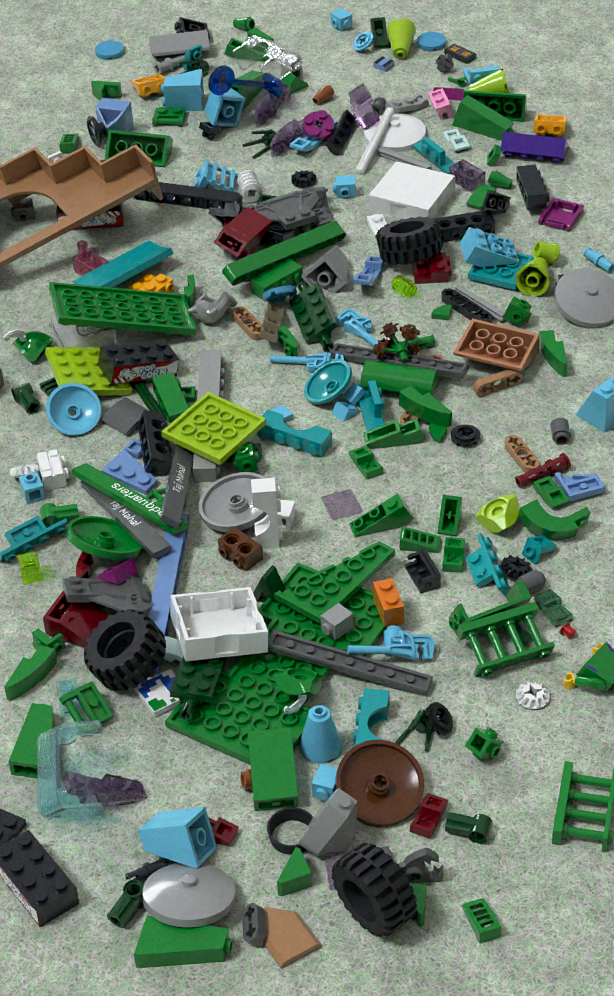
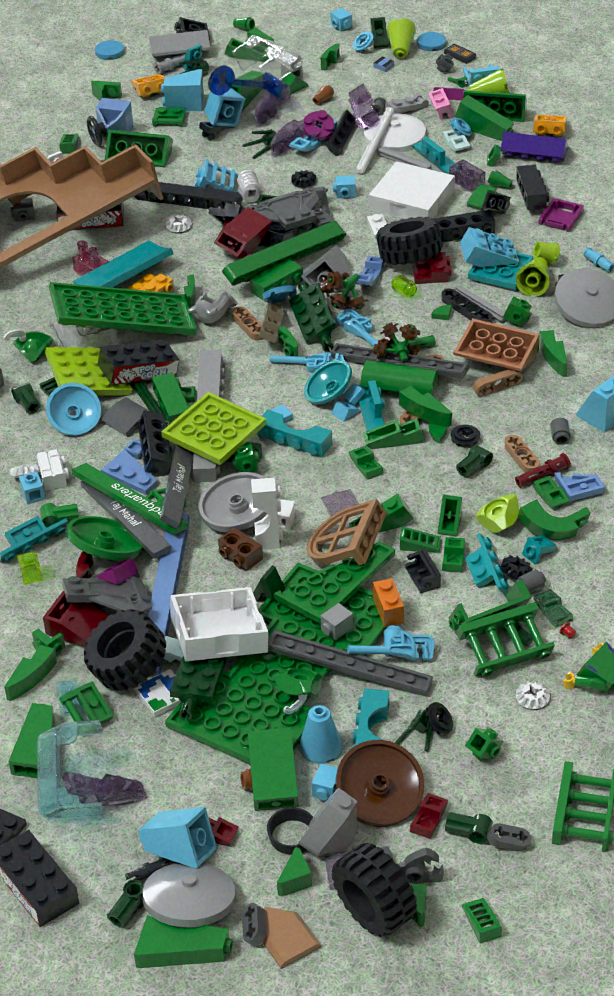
(178, 223): none -> white gear
(331, 55): none -> green slope
(338, 281): none -> reddish brown plant
(363, 537): none -> medium nougat window
(460, 127): none -> medium azure gear
(476, 458): none -> dark green piece
(509, 836): none -> dark grey beam

